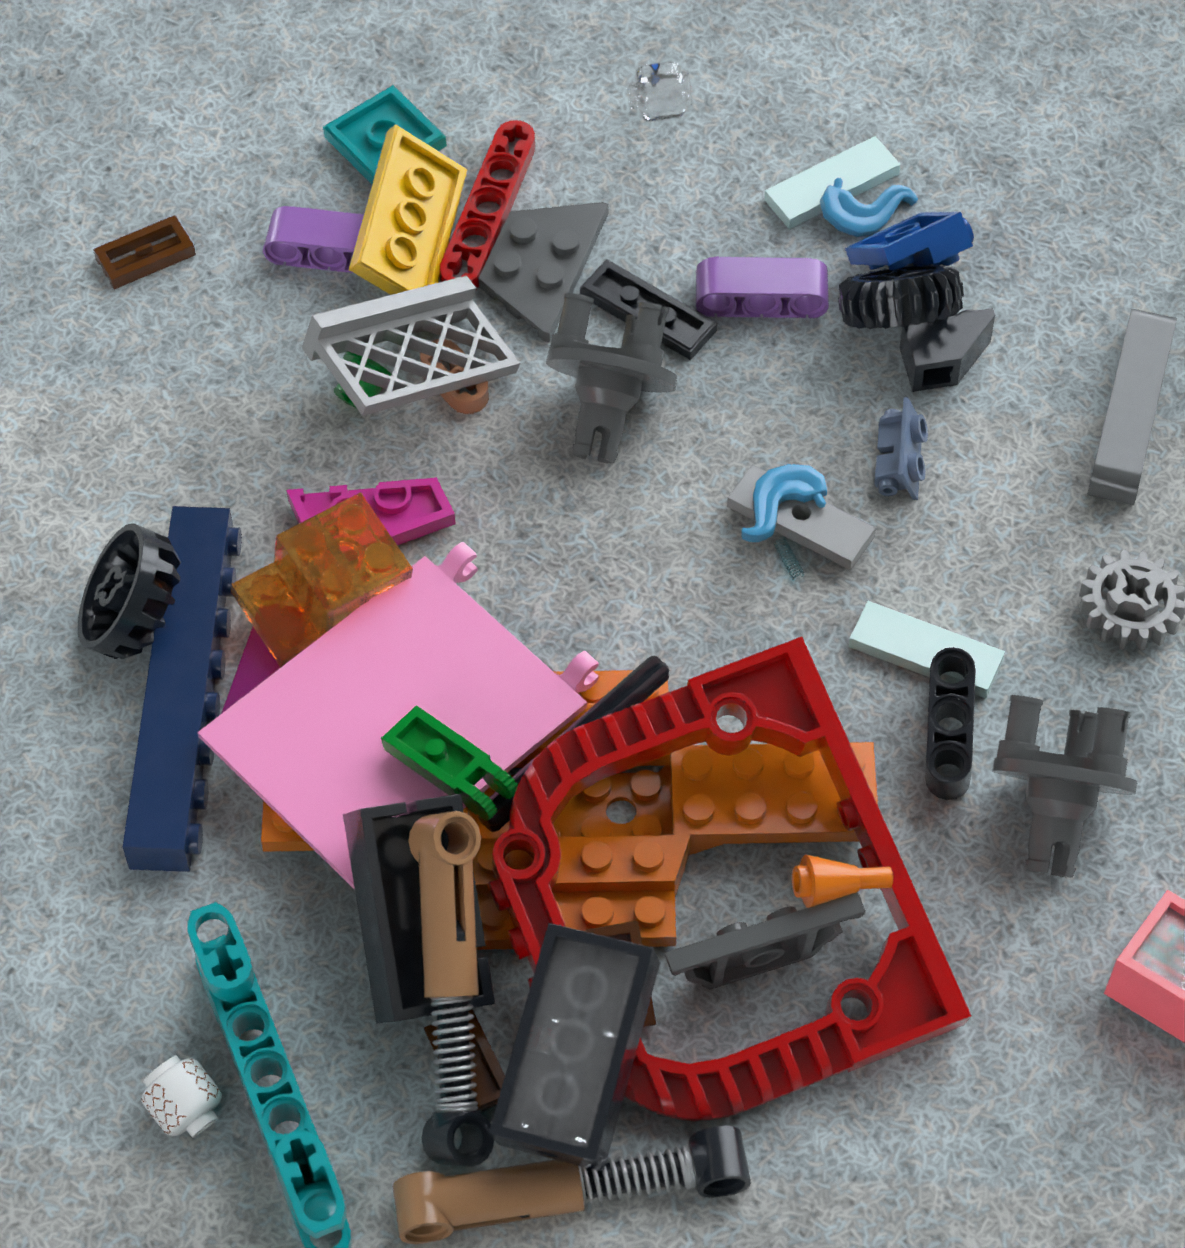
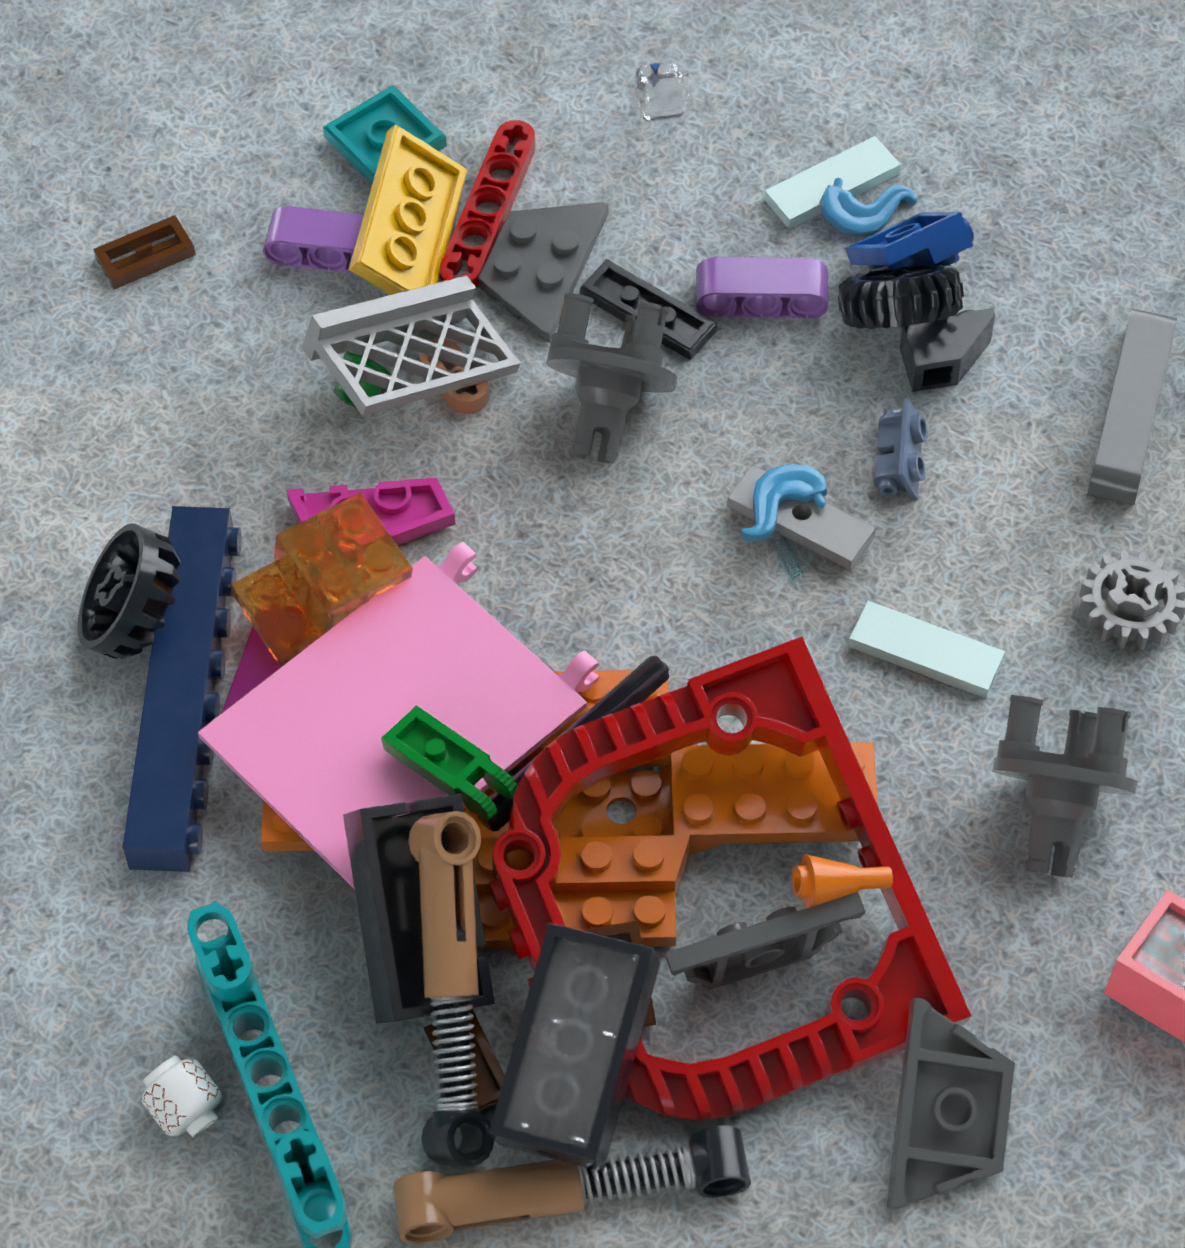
(948, 1109): none -> dark grey wing
(951, 701): black beam -> none

